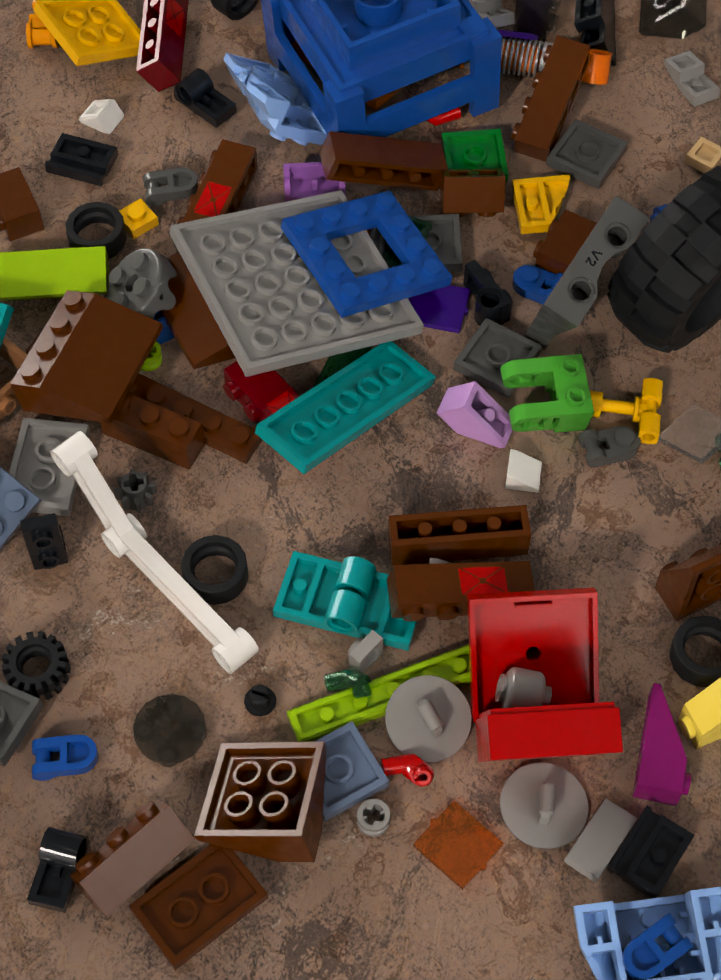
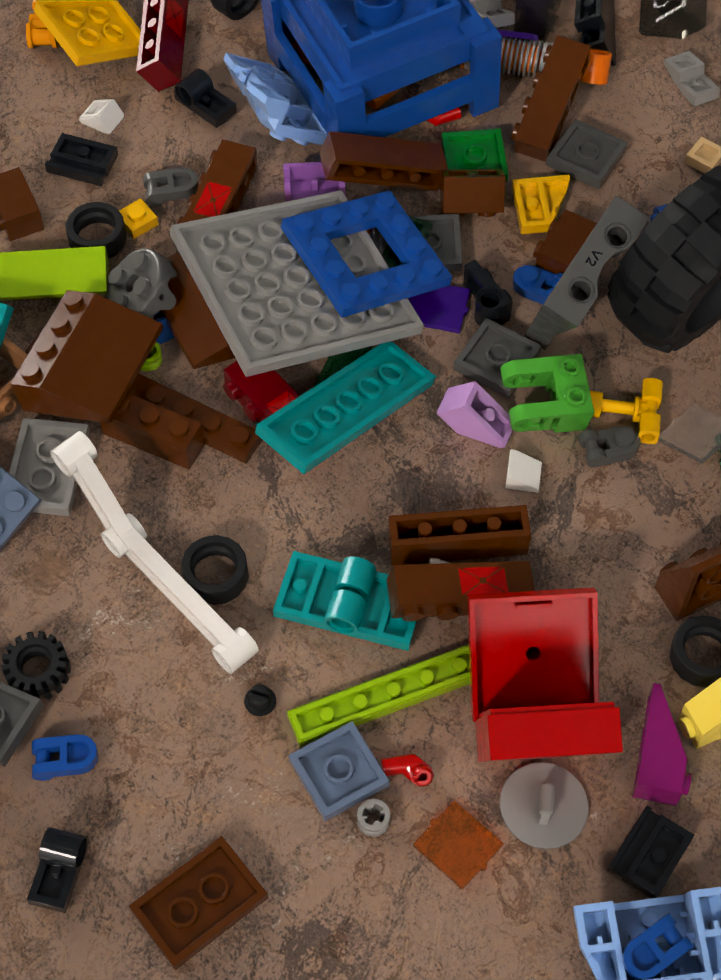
(44, 541): black plate -> none
(131, 856): reddish brown brick -> none
(135, 491): dark grey gear -> none
(181, 740): clear smoke plate -> none
(266, 800): reddish brown slope -> none
(349, 678): clear green arm -> none
(365, 651): light grey plate -> none
(428, 718): light grey shield -> none
(522, 689): light grey head -> none
(600, 840): light grey slope -> none

